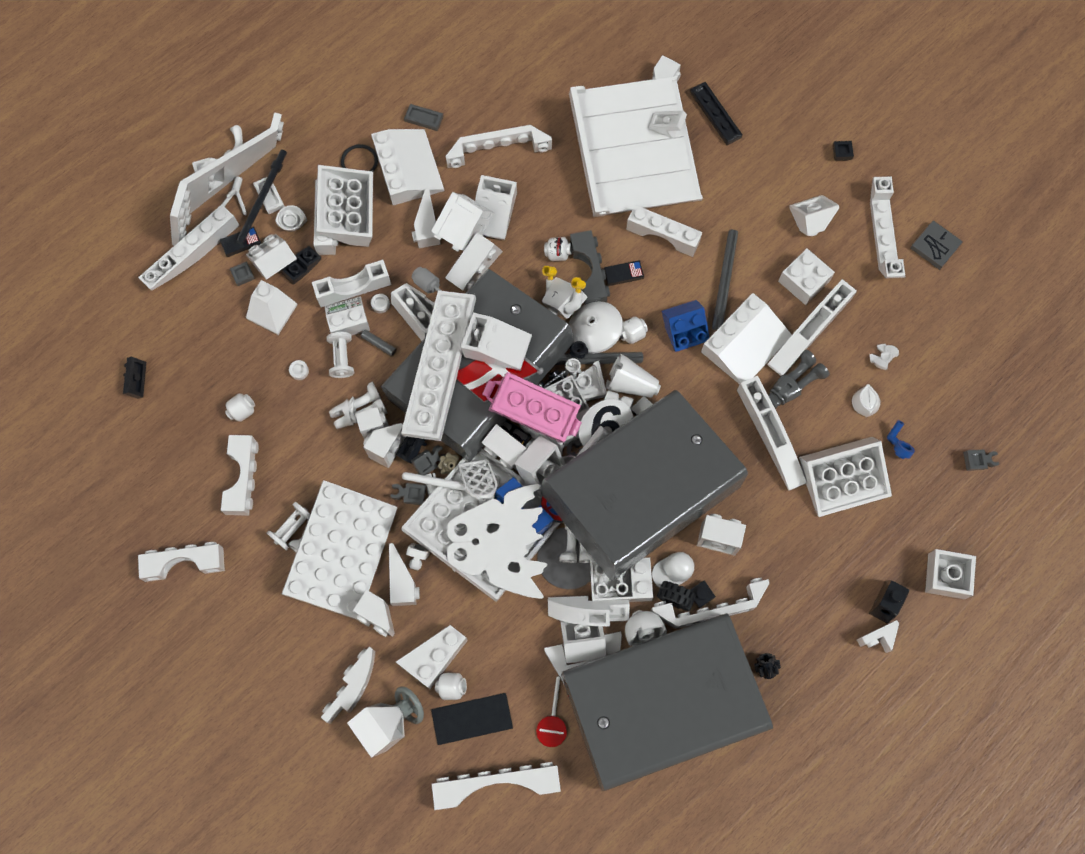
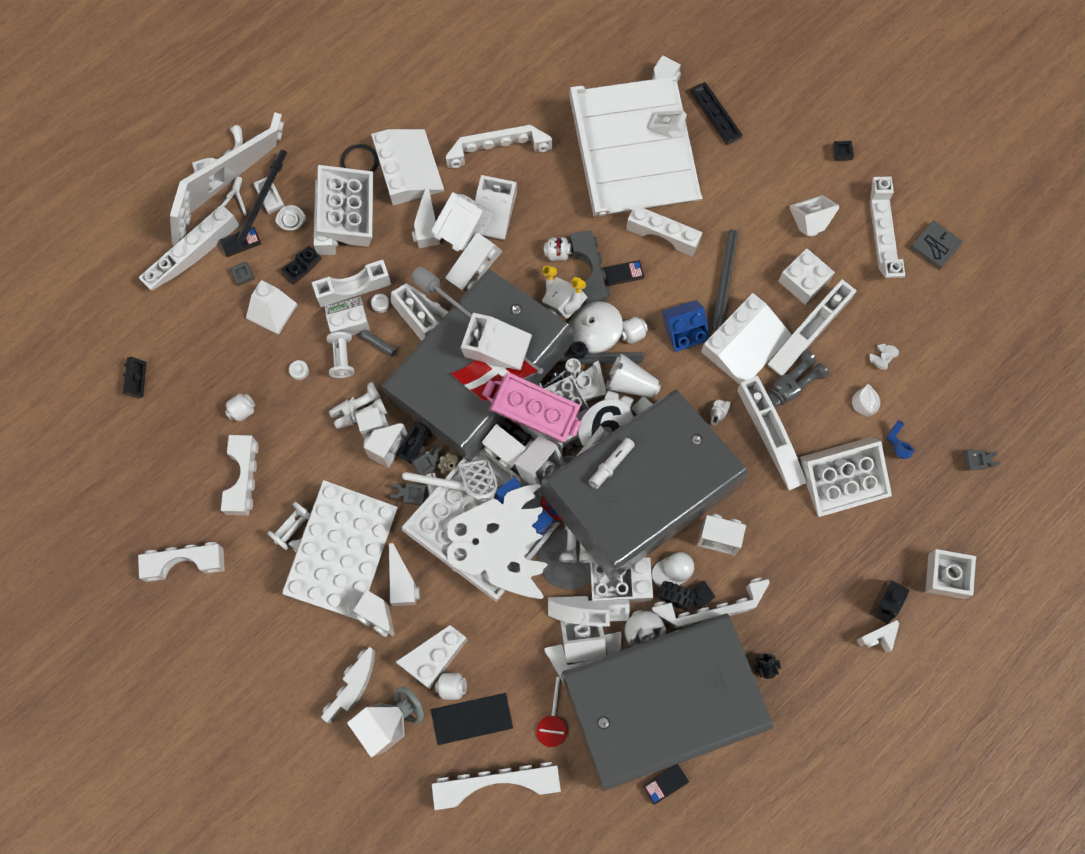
(271, 255): white slope -> none
(418, 552): white piece -> none
(423, 117): dark grey tile -> none
(438, 366): white plate -> none
(606, 469): none -> white pin
(665, 784): none -> black tile
(719, 411): none -> white piece

